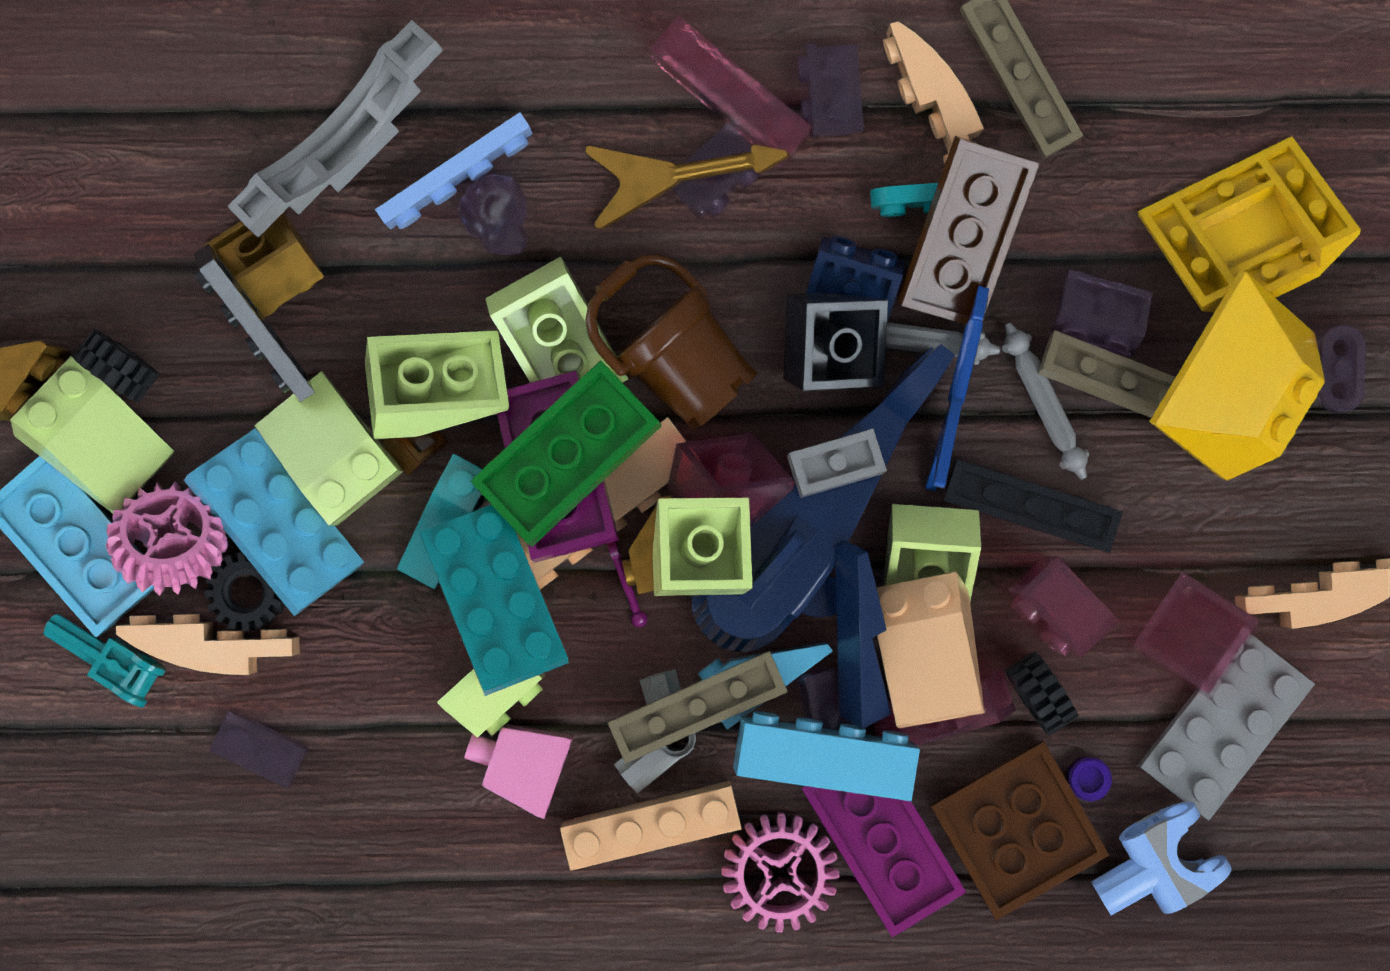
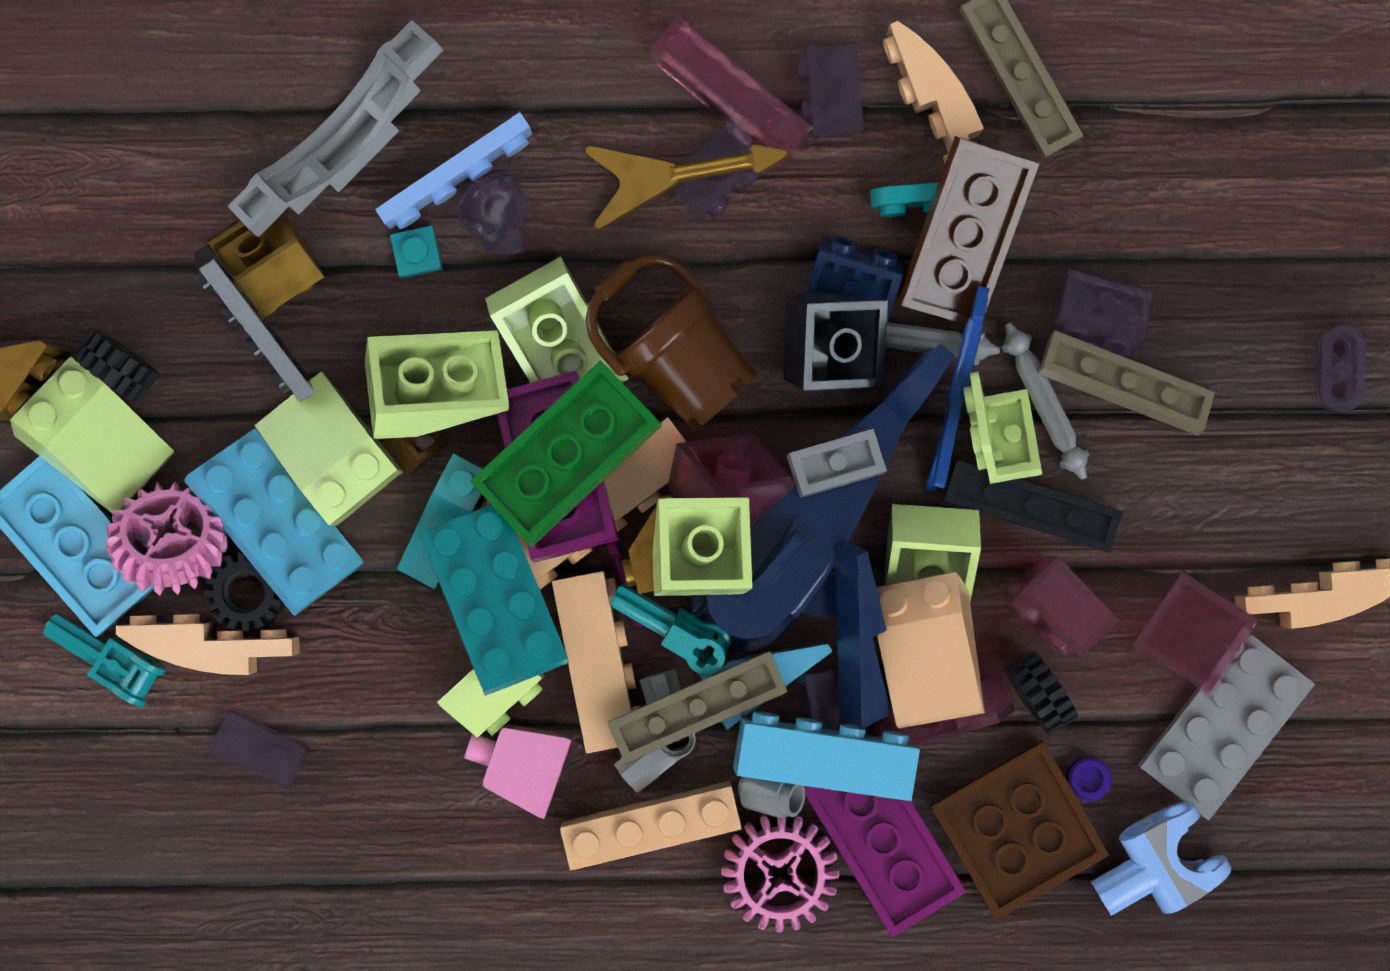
(416, 252): none -> teal plate
(594, 655): none -> light nougat brick
(682, 631): none -> teal connector
(771, 797): none -> light grey brick
(1002, 432): none -> yellowish green bracket
(1243, 383): yellow slope -> none
(1255, 217): yellow slope -> none

